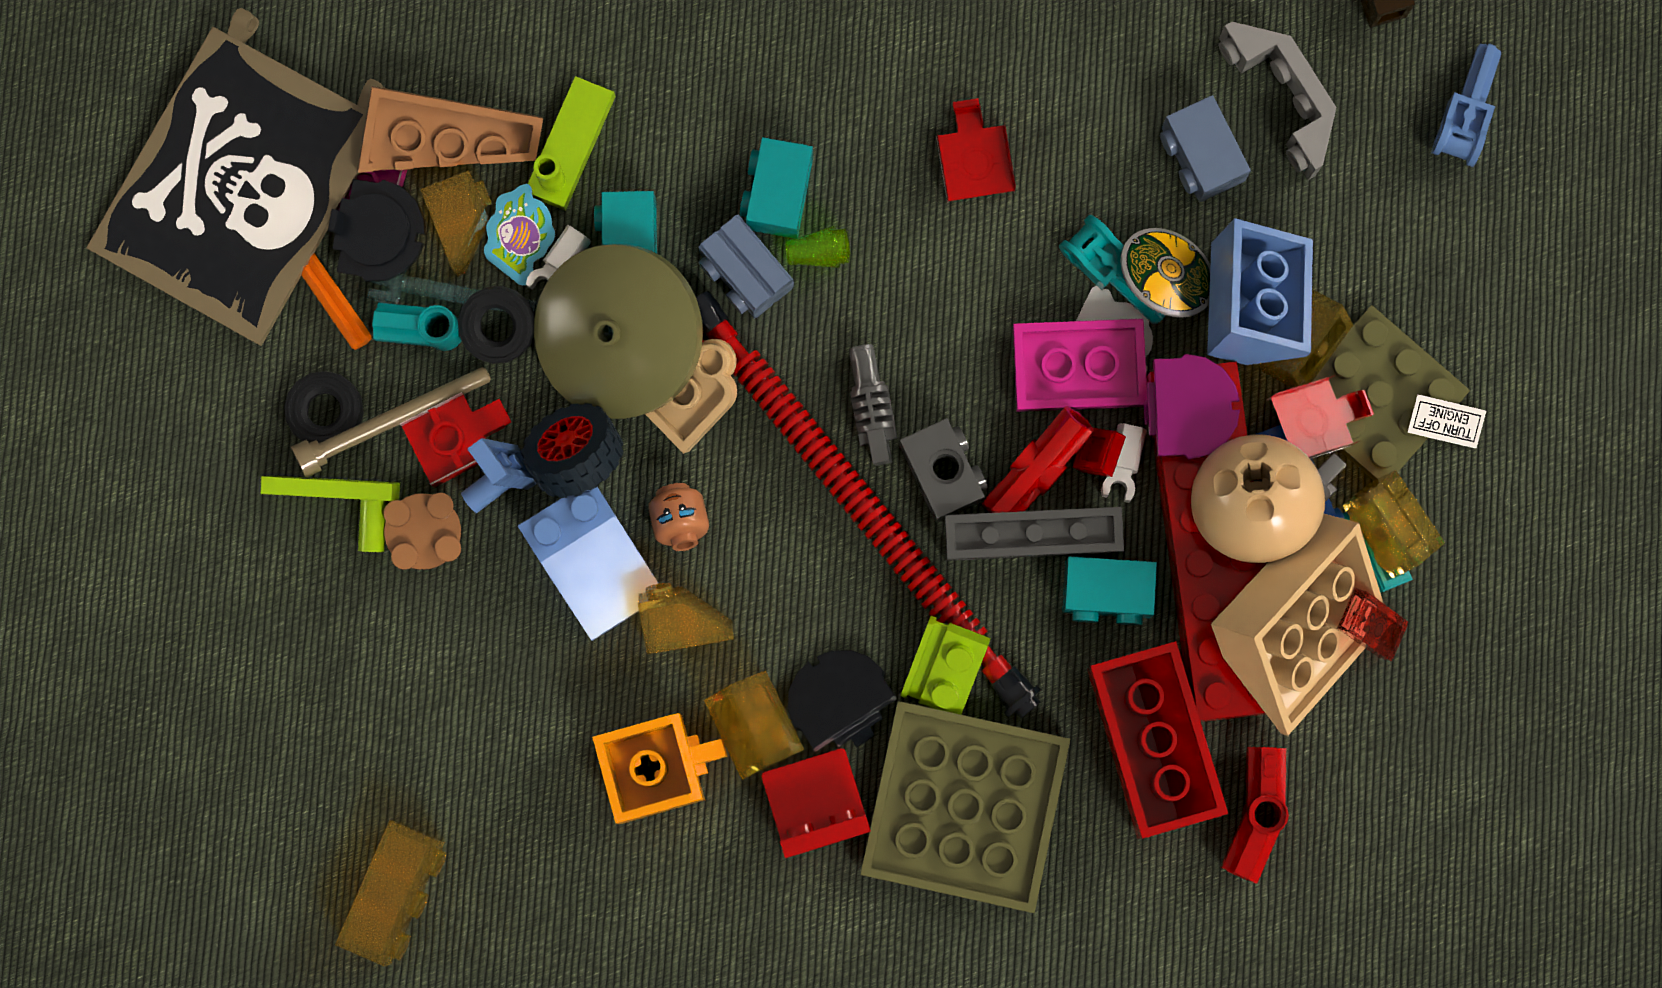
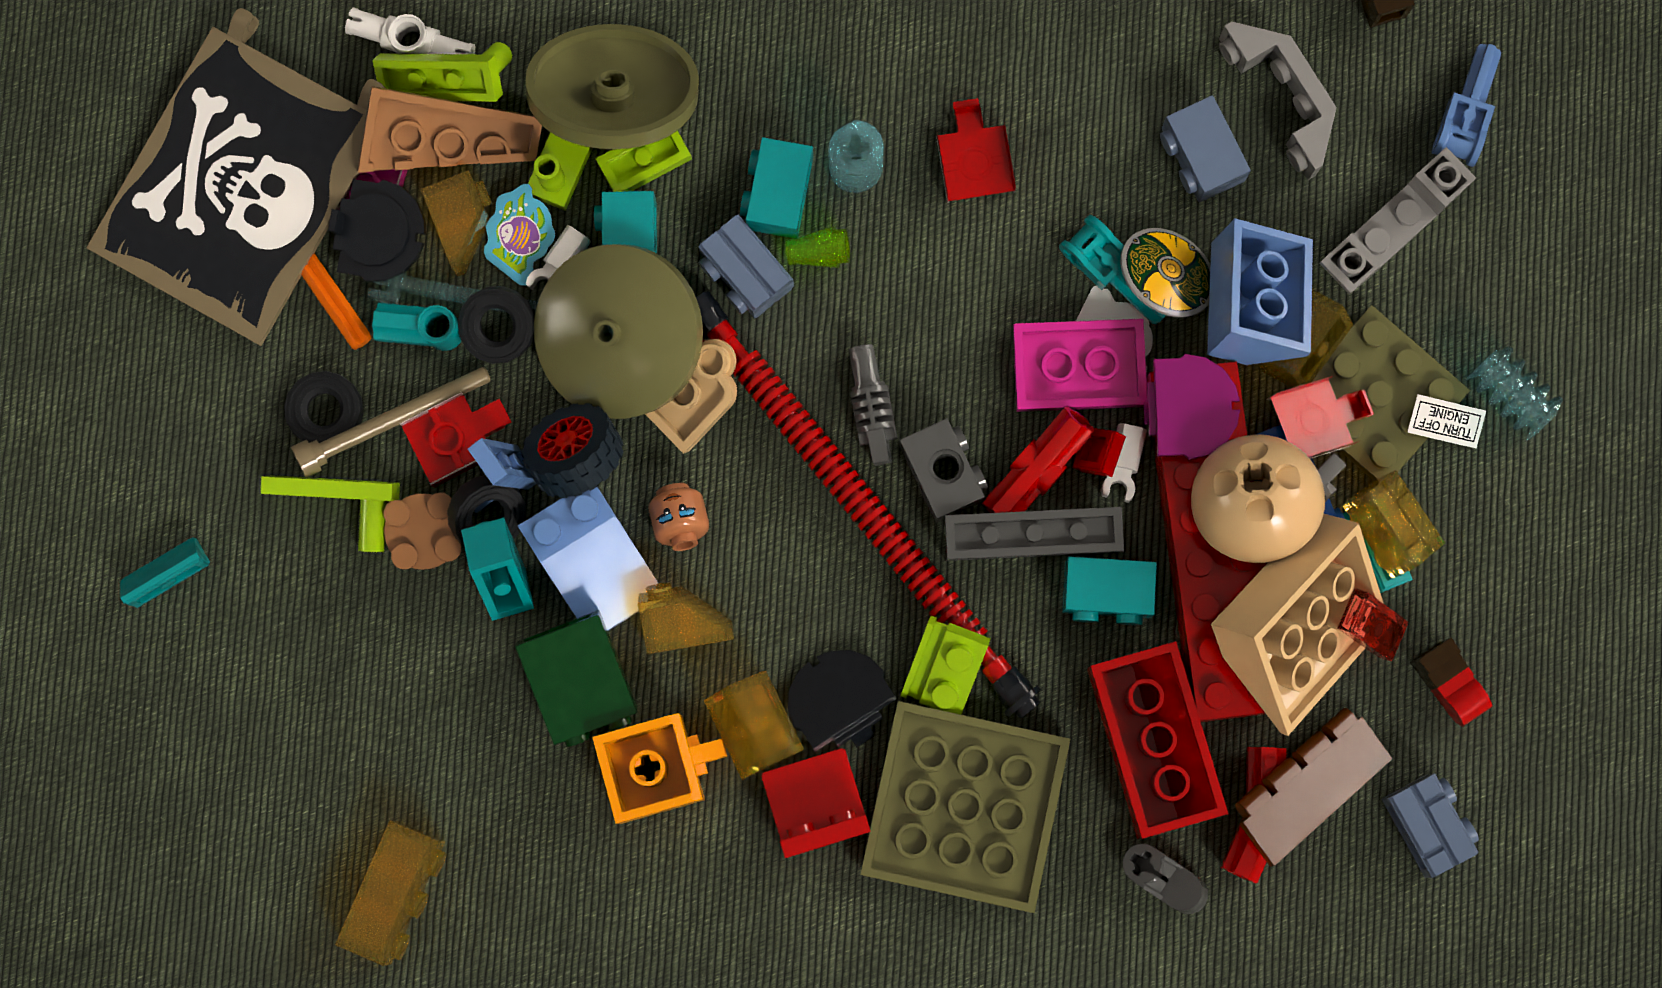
(163, 573): none -> teal slope
(392, 29): none -> white pin
(446, 75): none -> lime piece
(475, 493): none -> black tyre
(497, 569): none -> teal brick
(577, 679): none -> dark green brick
(612, 86): none -> olive dish
(637, 166): none -> lime hinge
(861, 141): none -> clear light blue piece
(1147, 867): none -> dark grey piece
(1311, 793): none -> windscreen
(1398, 221): none -> light grey slope
(1432, 825): none -> sand blue brick
(1452, 682): none -> leg
(1516, 391): none -> clear light blue piece

